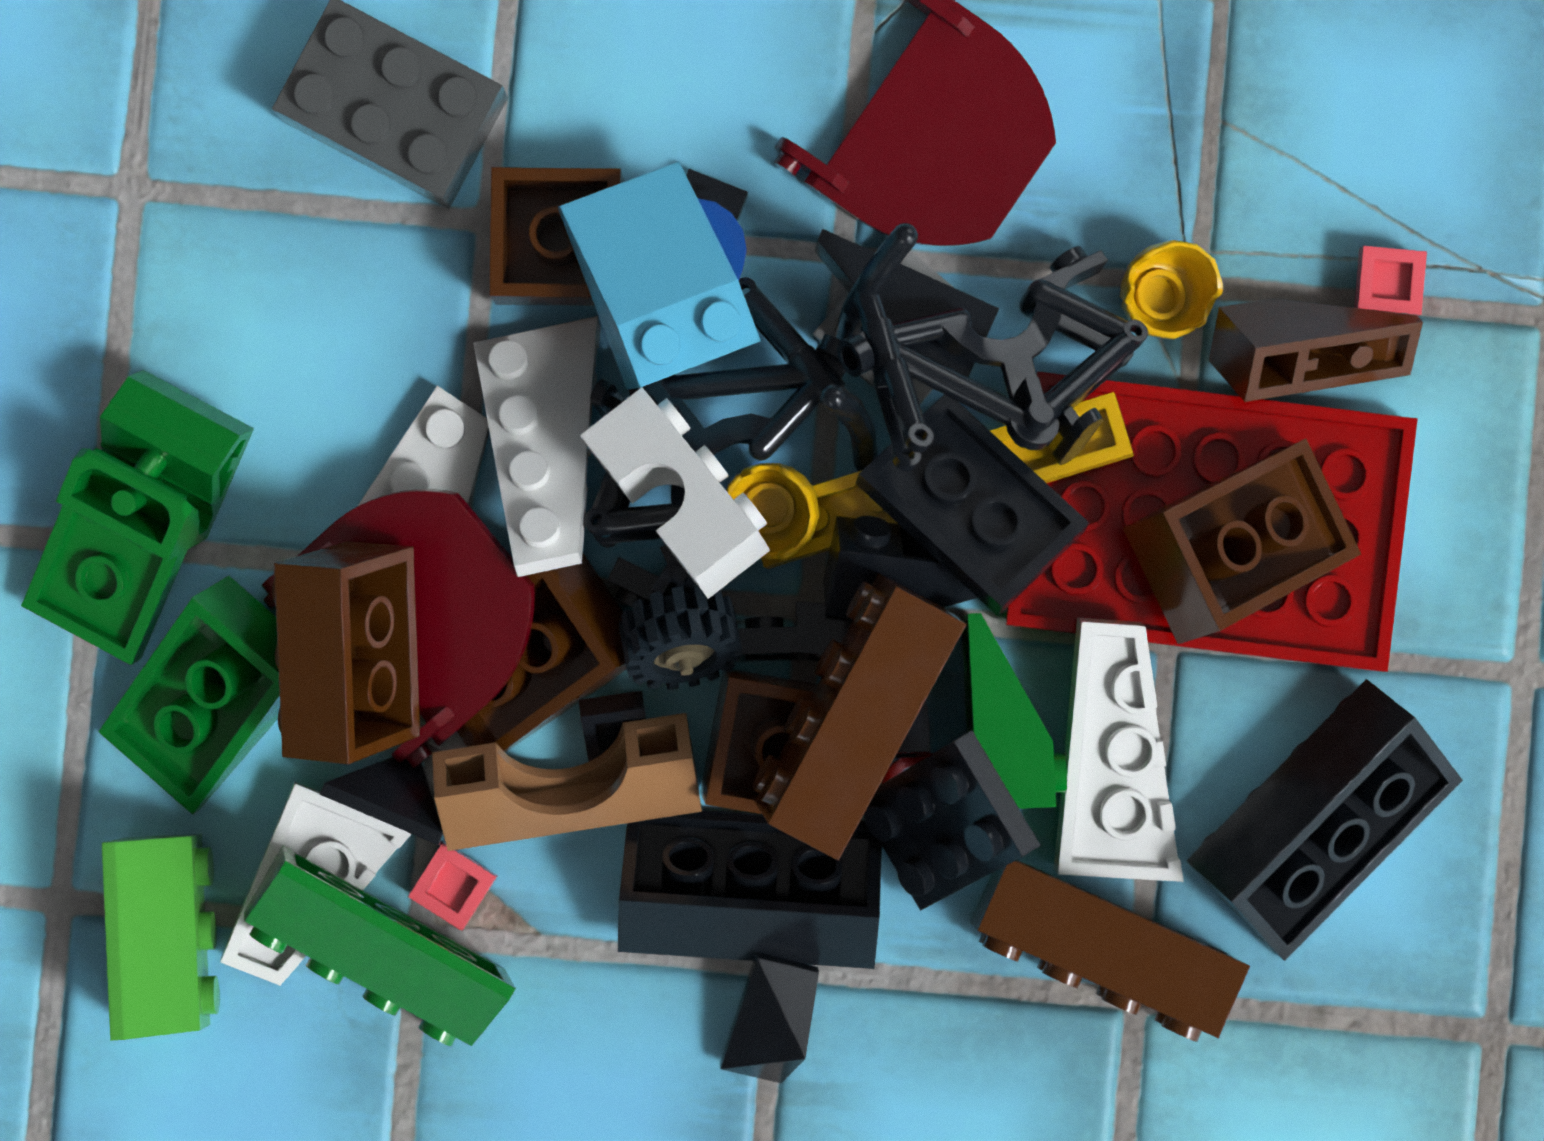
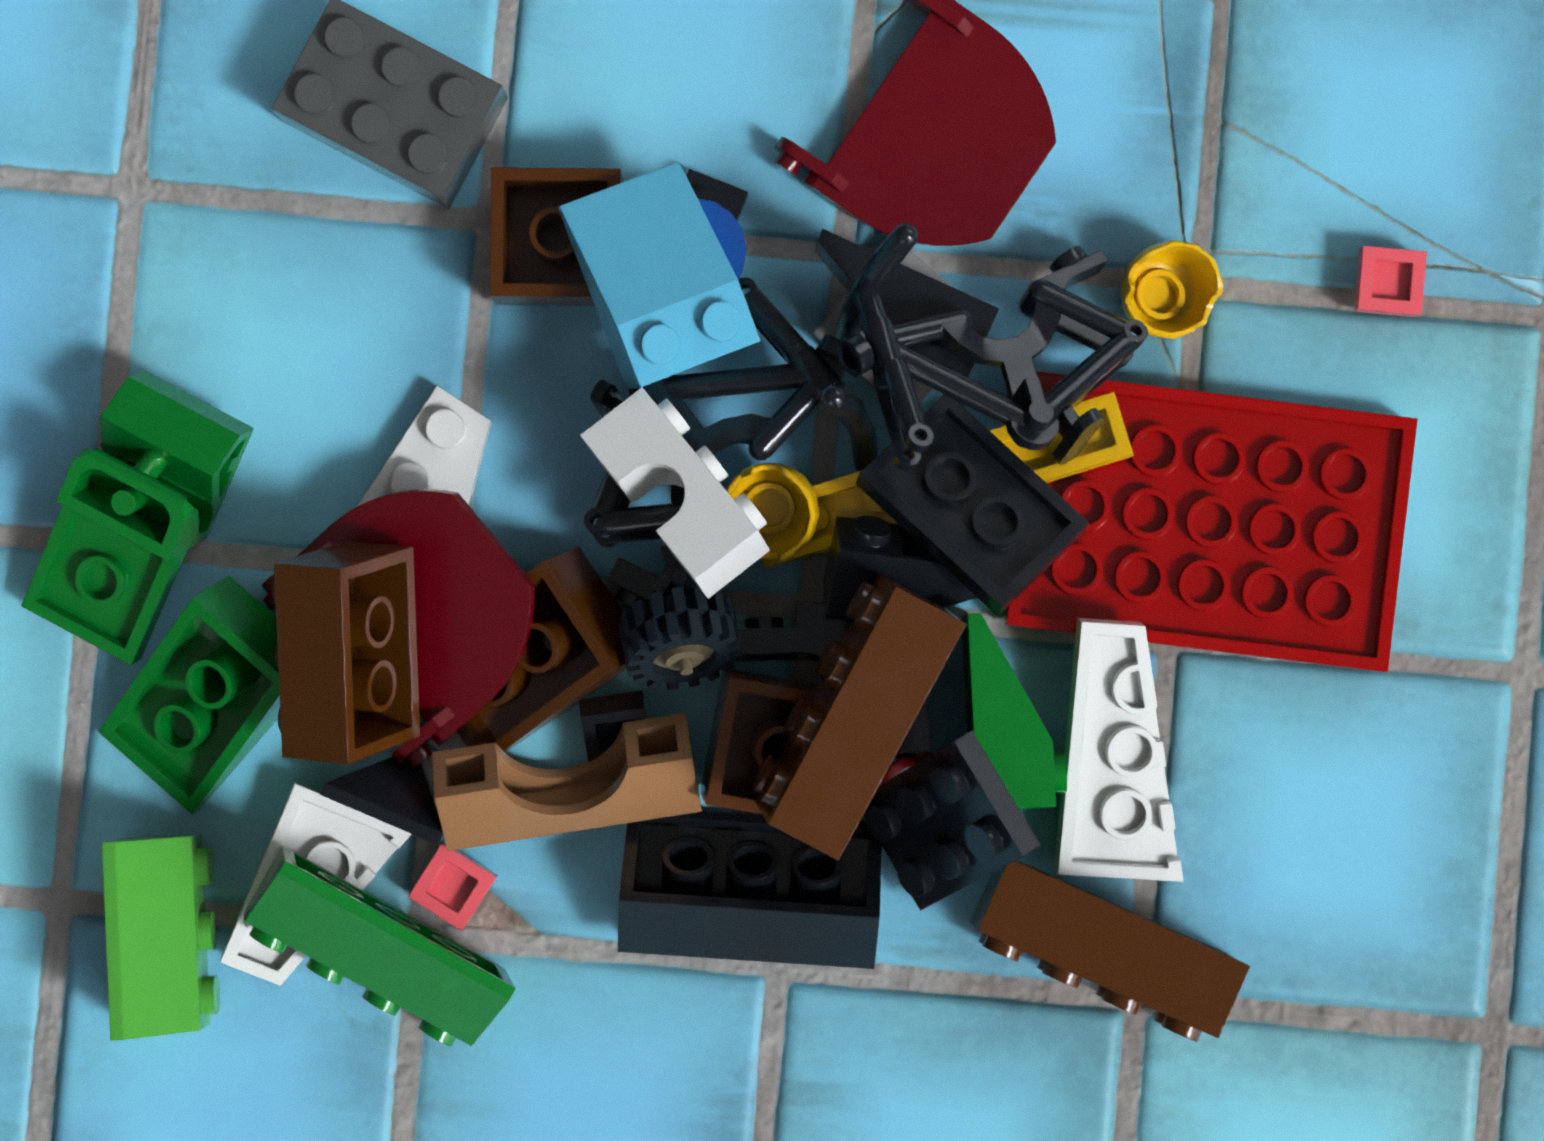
(536, 410): white wing -> none
(772, 1019): black slope -> none
(1242, 542): reddish brown slope -> none
(1306, 347): slope -> none
(1325, 818): black slope -> none

